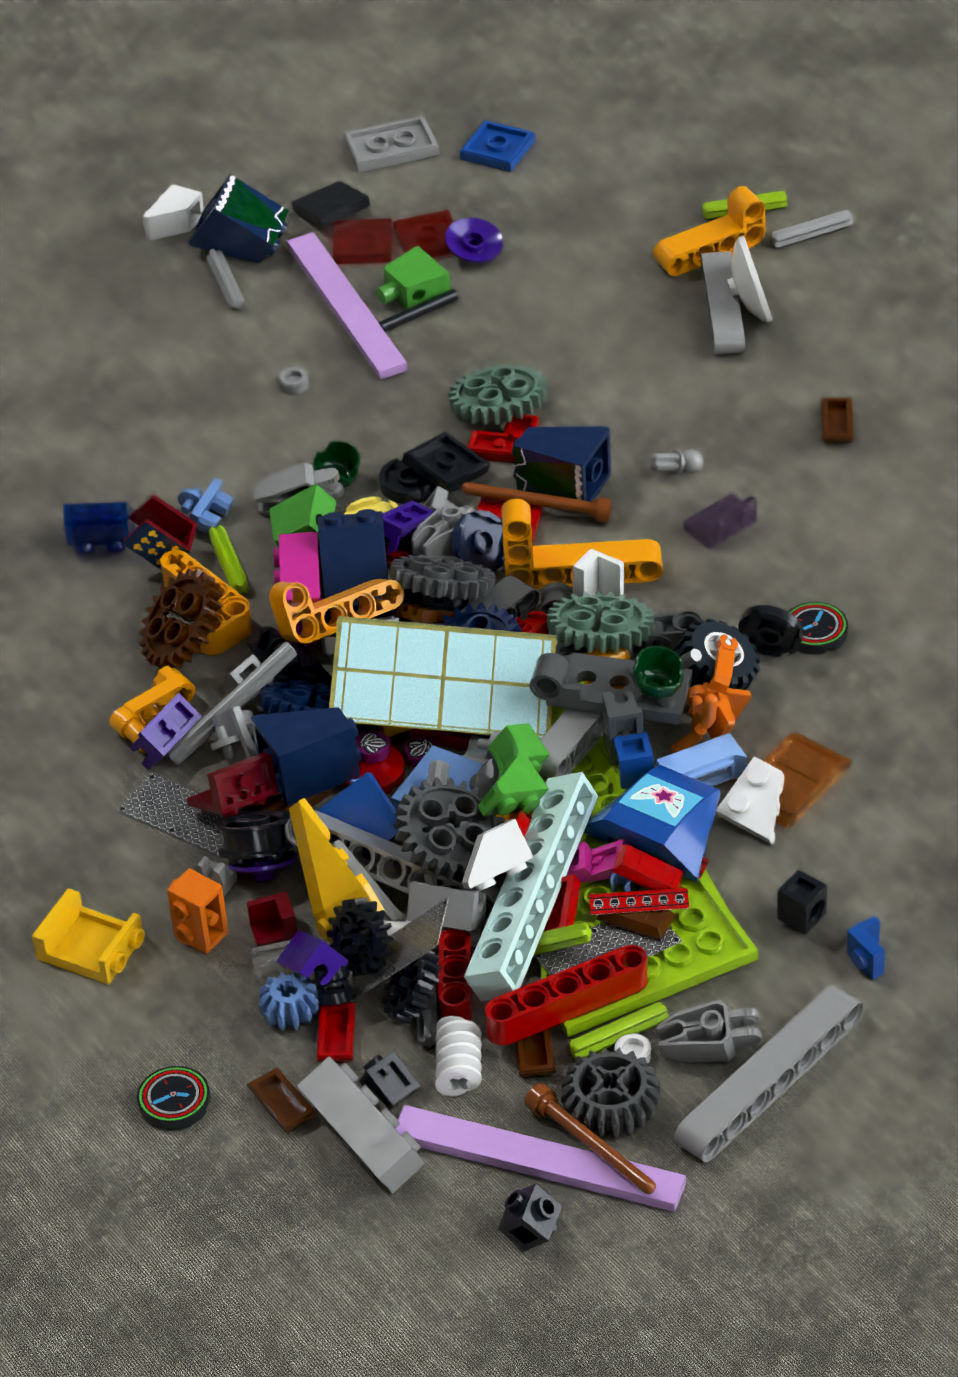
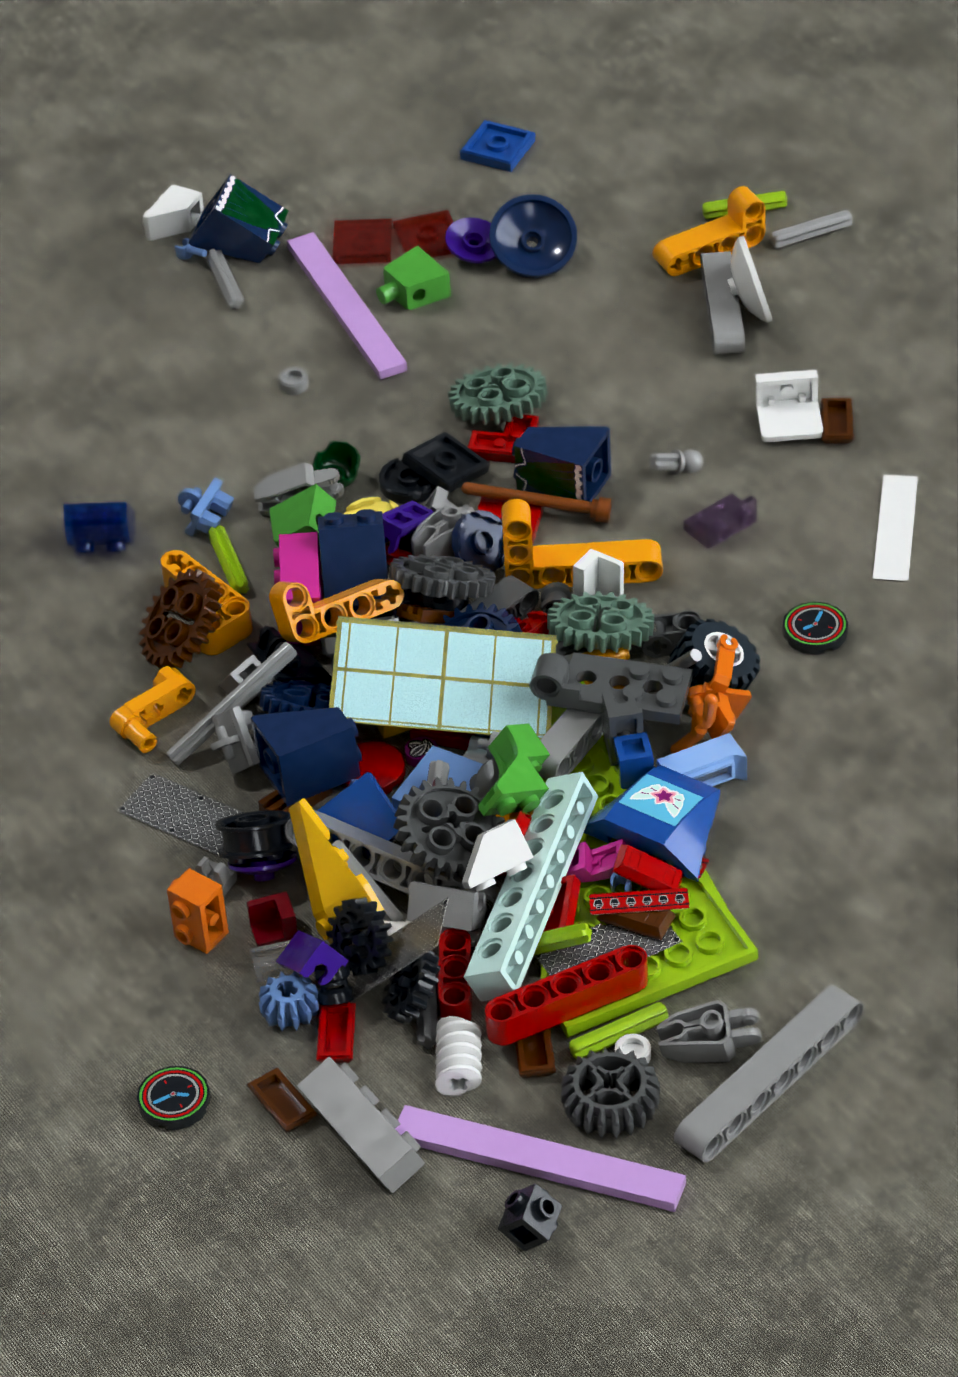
(86, 939): yellow panel -> none
(159, 530): piece -> none
(166, 729): hinge -> none
(187, 250): none -> medium blue hand
(237, 786): dark red bracket -> none
(331, 203): black tile -> none
(373, 746): tile -> none
(389, 1079): black bracket -> none
(391, 144): light grey tile -> none
(419, 310): black bar -> none
(535, 220): none -> dark blue dish
(544, 1102): dark orange piece -> none
(658, 672): dark green hair -> none
(755, 800): white wing -> none
(771, 630): black tile -> none
(788, 406): none -> white bracket
(802, 901): black brick -> none
(807, 772): clear orange piece -> none
(864, 947): blue bracket -> none
(895, 528): none -> white sticker

